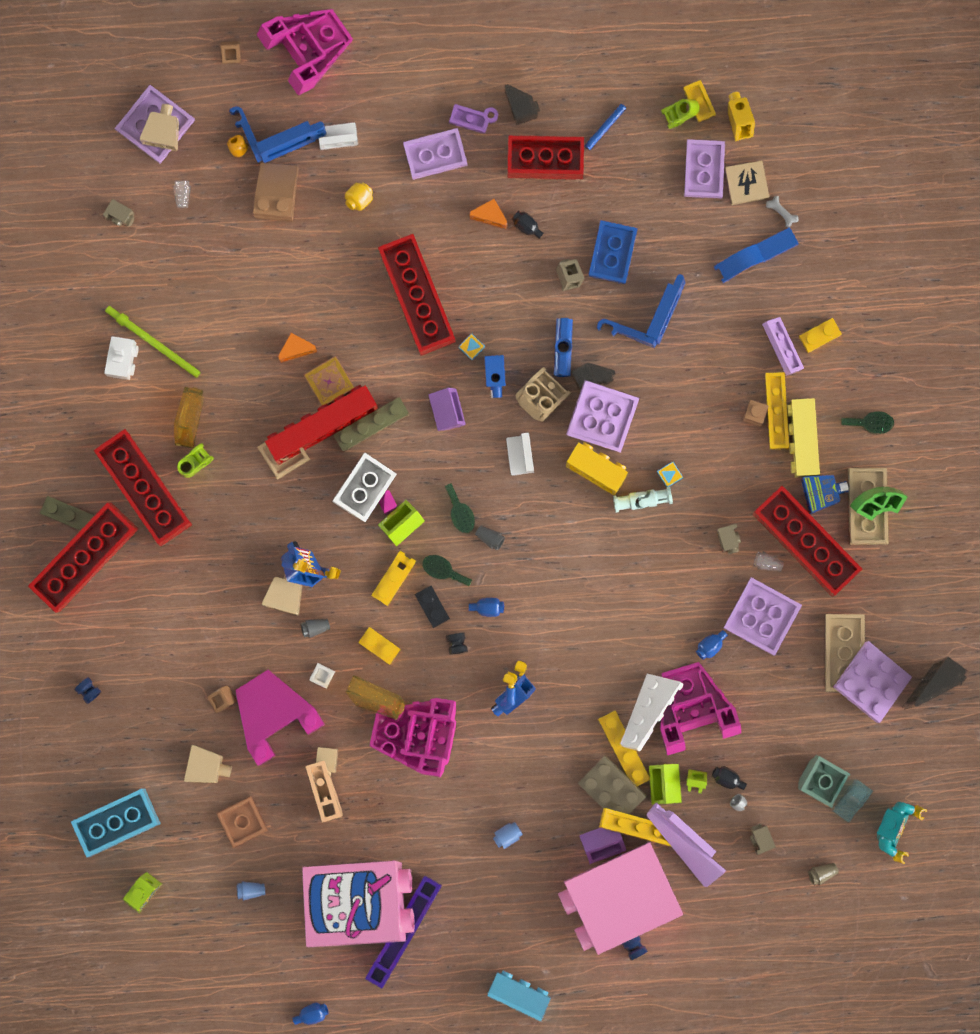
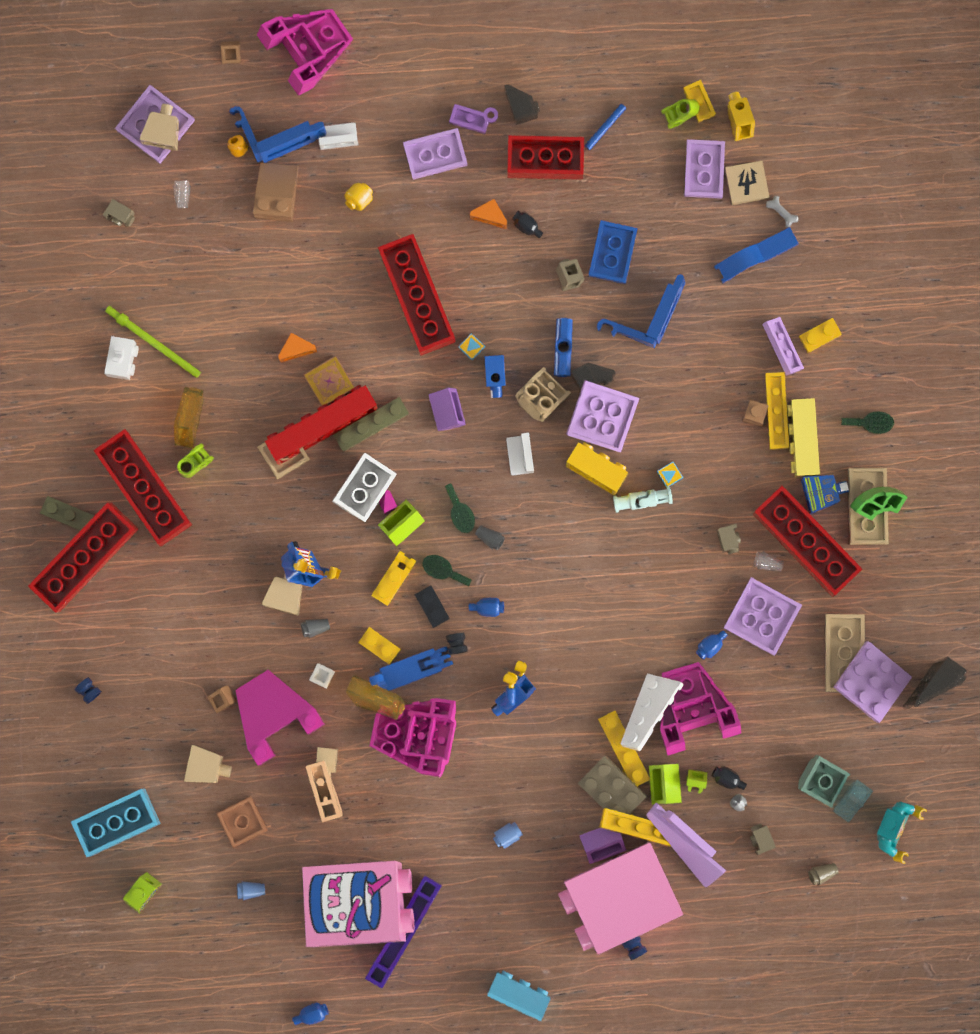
(410, 669): none -> blue hinge

